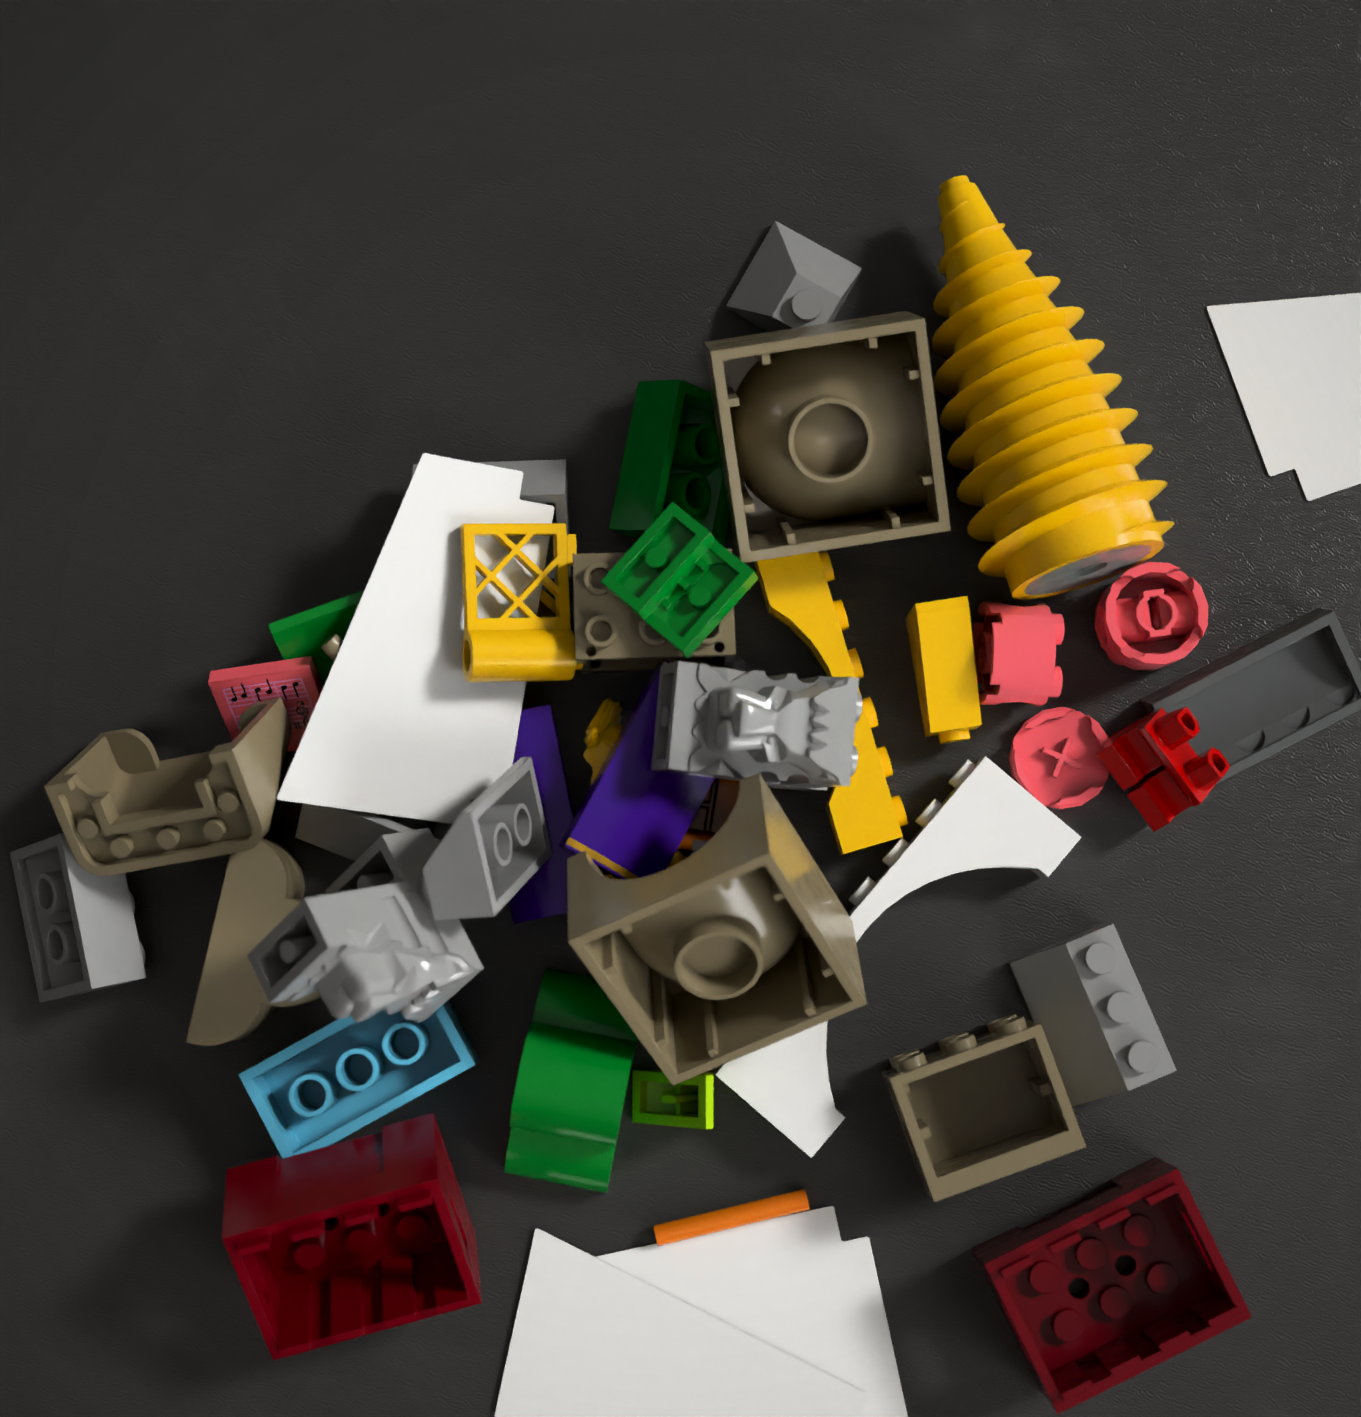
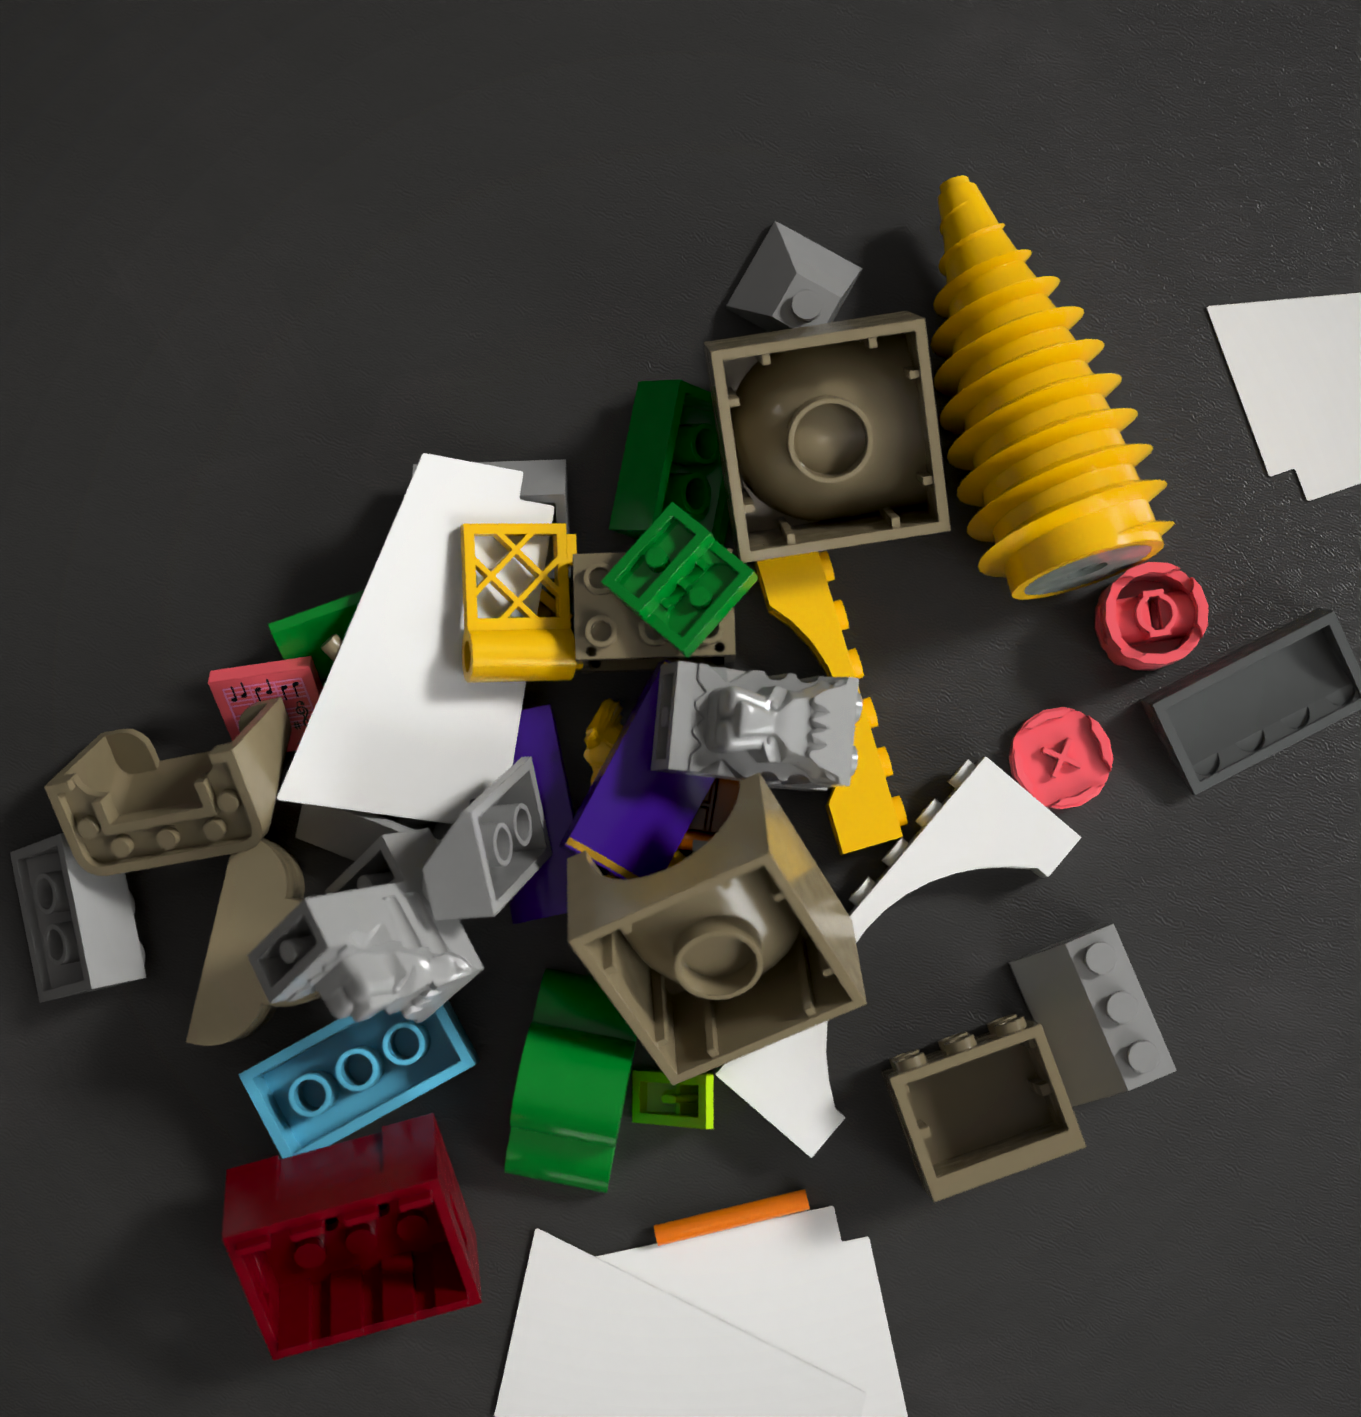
(945, 668): yellow slope -> none
(1017, 653): coral brick -> none
(1124, 1321): dark red container -> none
(1162, 765): red hips -> none

